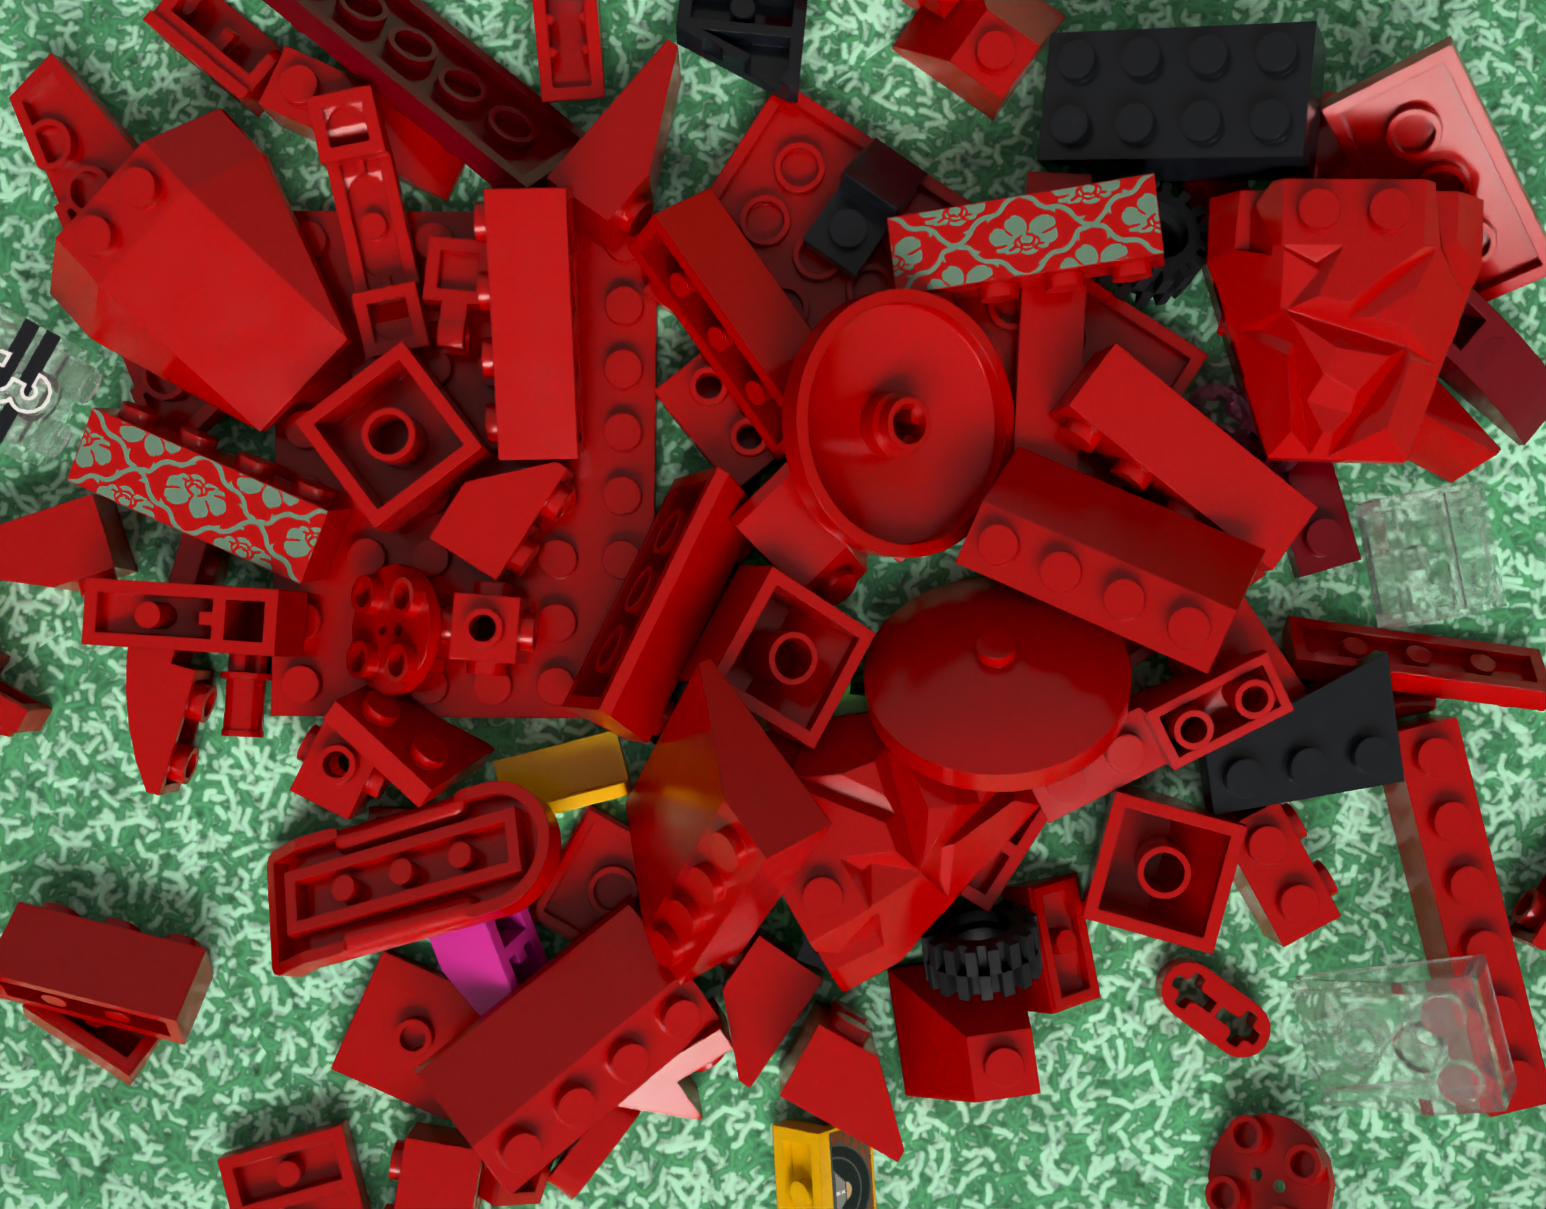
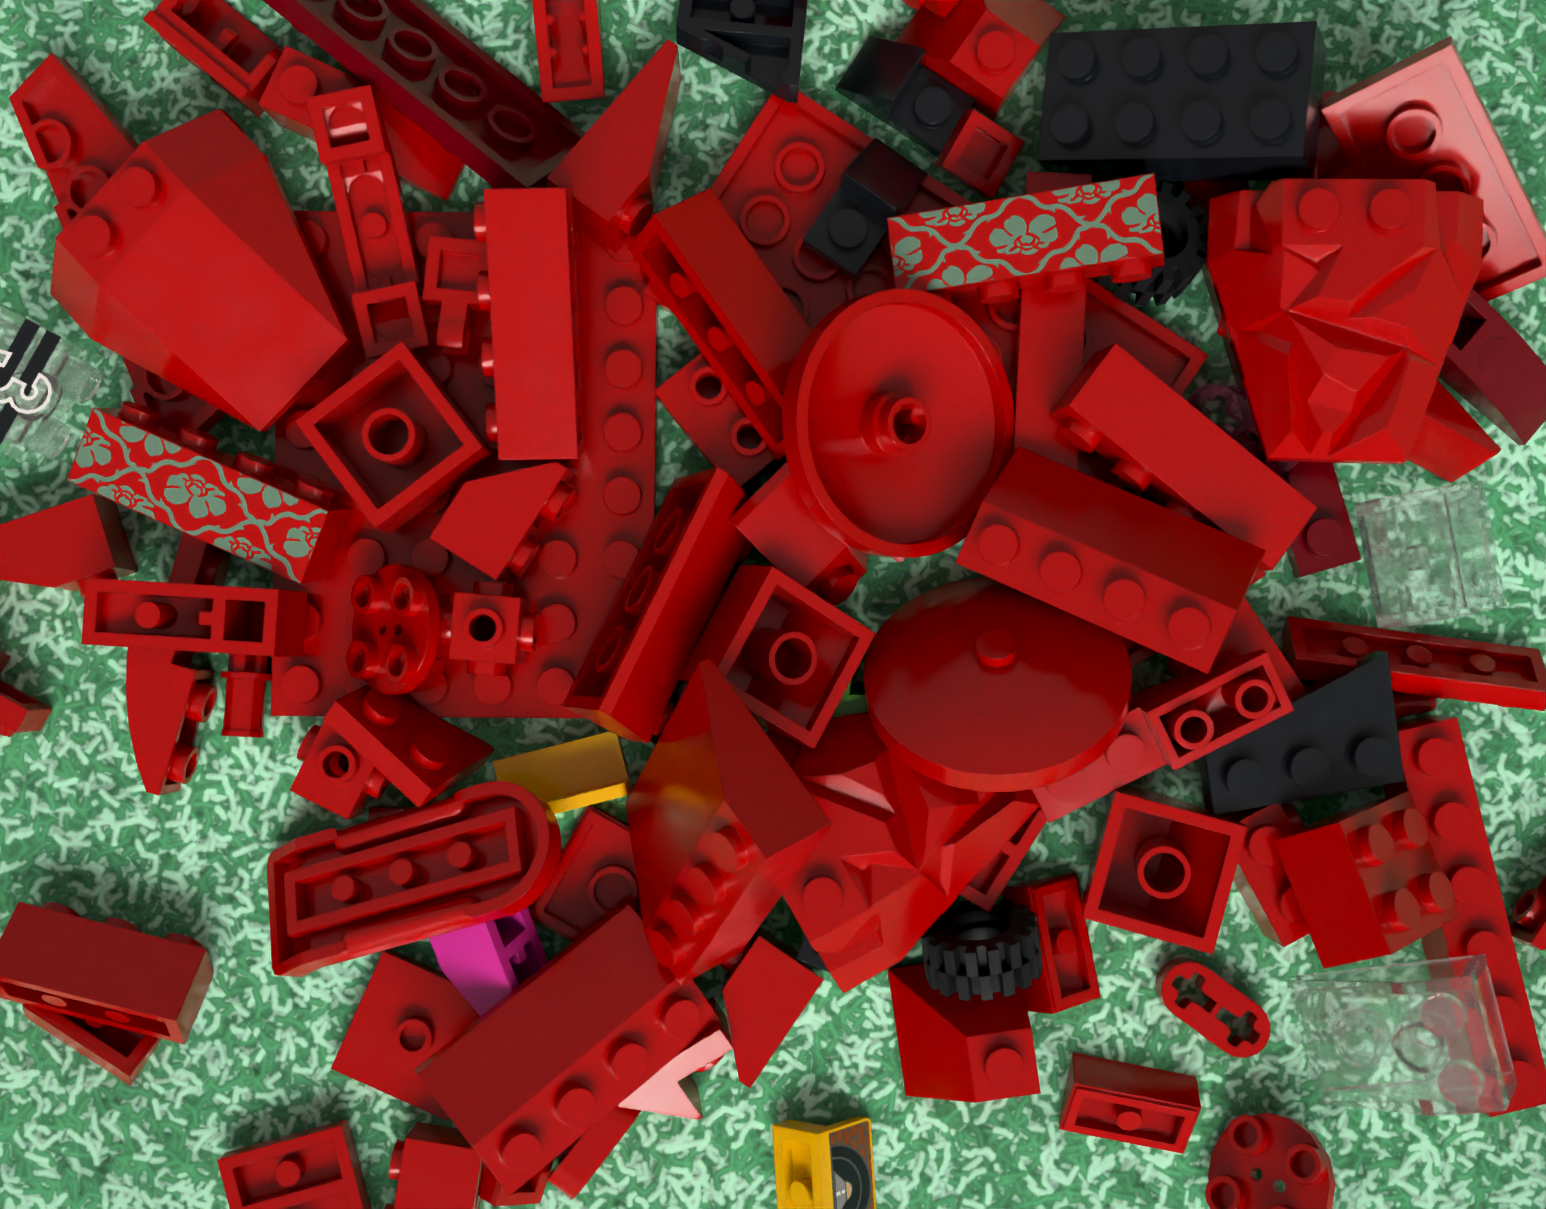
(839, 1077): red slope -> none
(903, 93): none -> black slope
(979, 153): none -> red plate
(1130, 1103): none -> red slope
(1367, 880): none -> red brick

